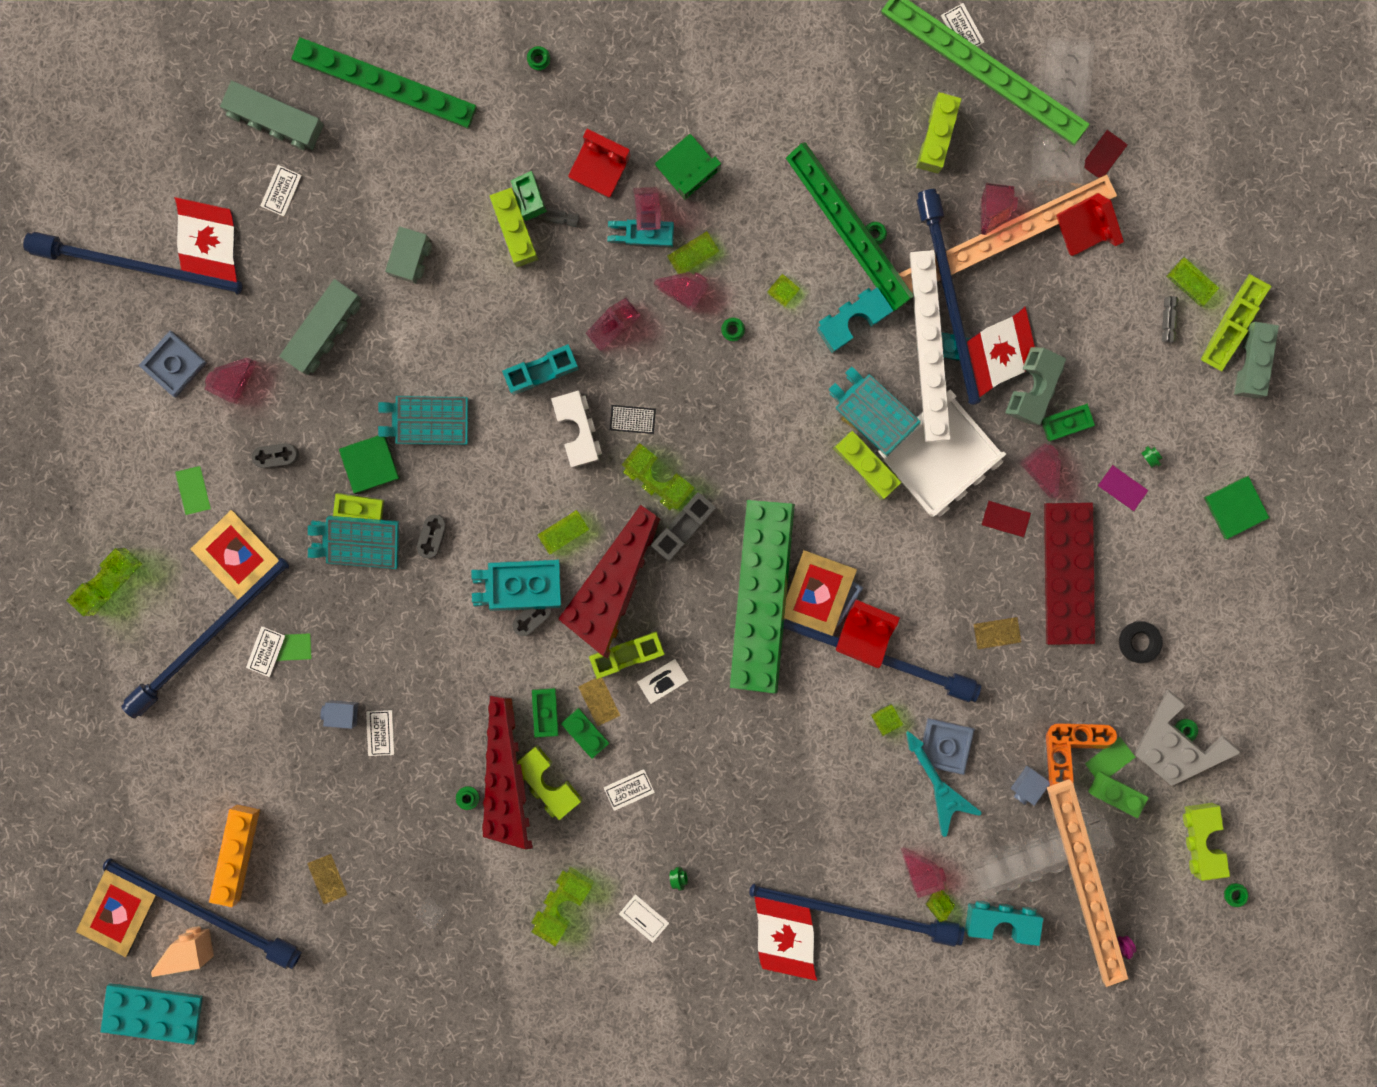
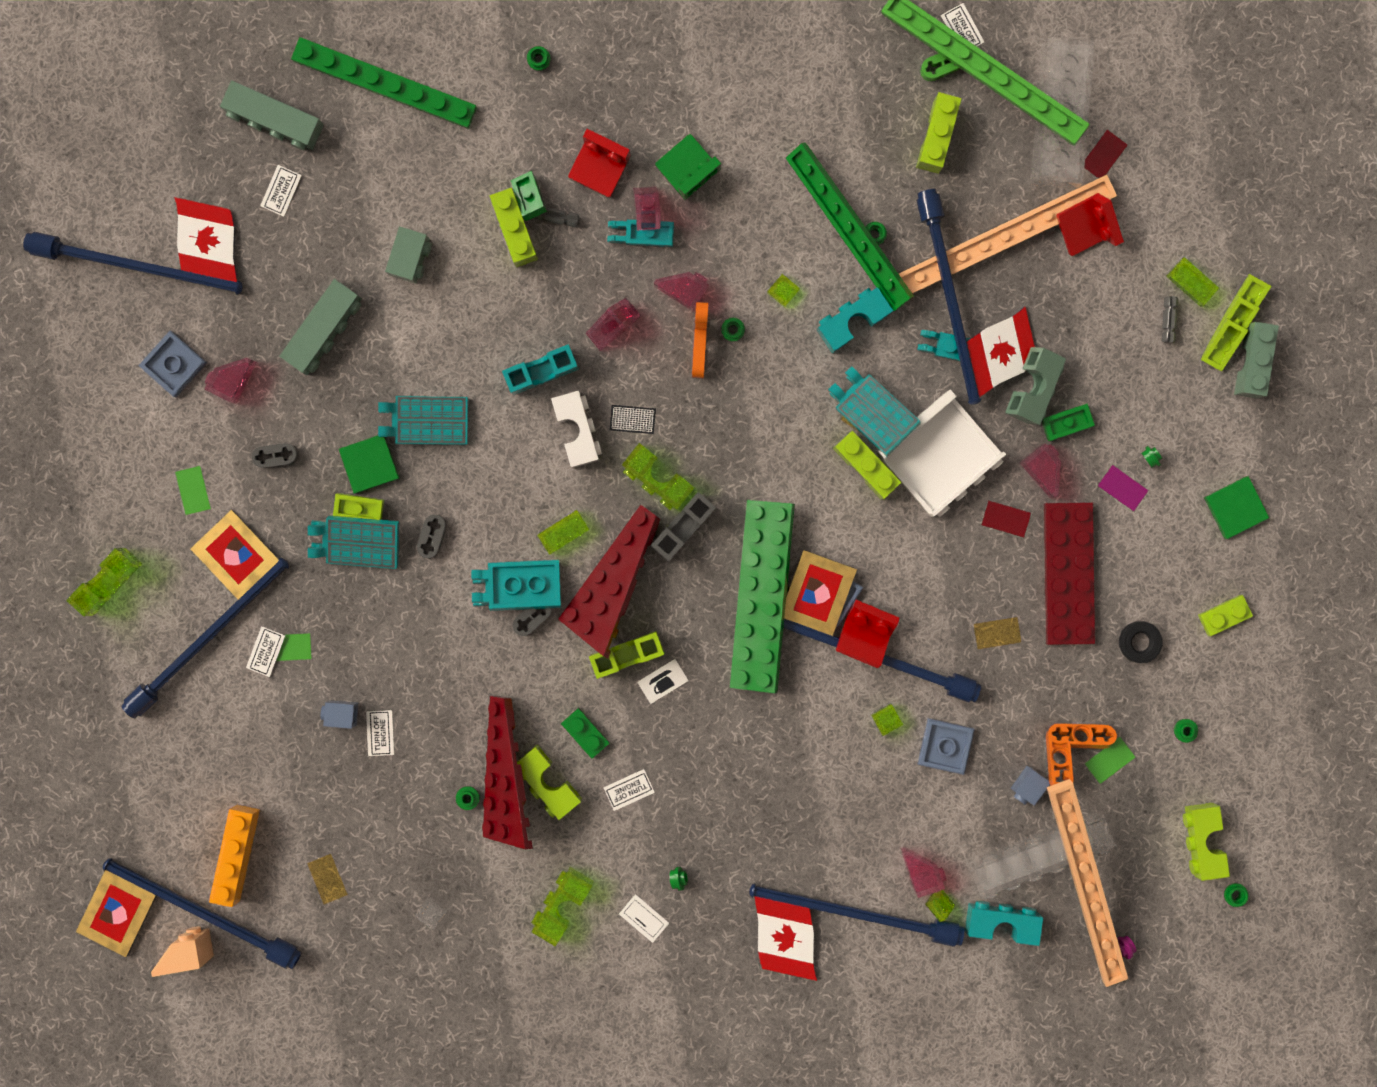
(151, 1014): teal plate -> none
(545, 712): green plate -> none
(599, 701): clear yellow sticker -> none
(693, 253): clear neon green plate -> none
(700, 340): none -> orange beam
(929, 346): white plate -> none
(940, 72): none -> bright green beam
(946, 798): teal piece -> none
(996, 206): clear pink slope -> none
(1118, 794): bright green brick -> none
(1173, 753): light grey wing -> none
(1225, 615): none -> lime plate

